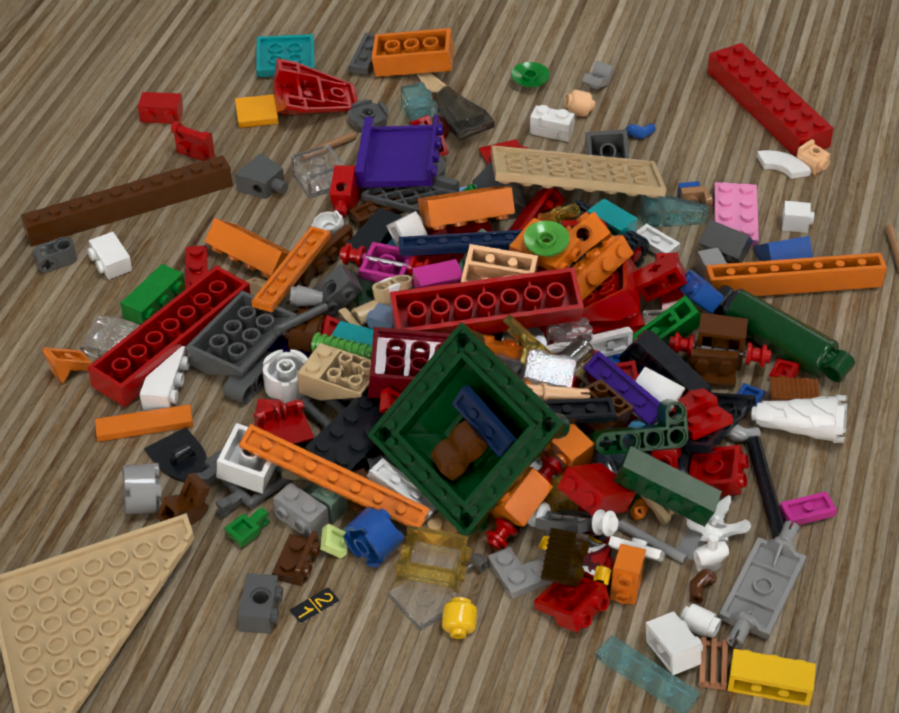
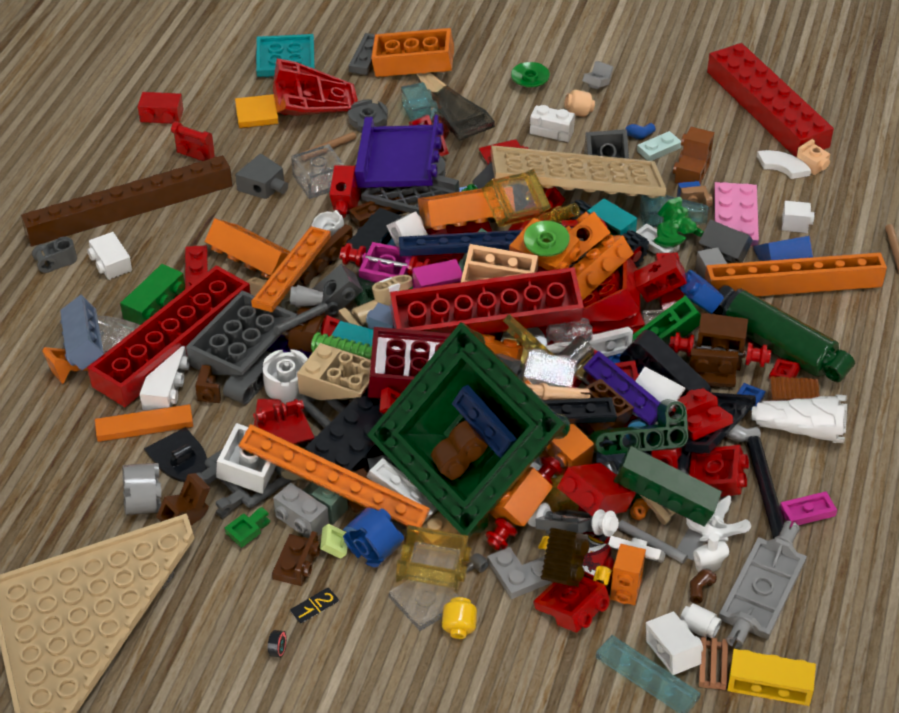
(81, 333): none -> sand blue brick
(205, 386): none -> reddish brown bracket
(252, 614): dark grey brick -> none
(277, 643): none -> black tile
(516, 198): none -> clear yellow window
(659, 146): none -> light aqua plate
(675, 220): none -> green animal
(695, 156): none -> dark orange brick

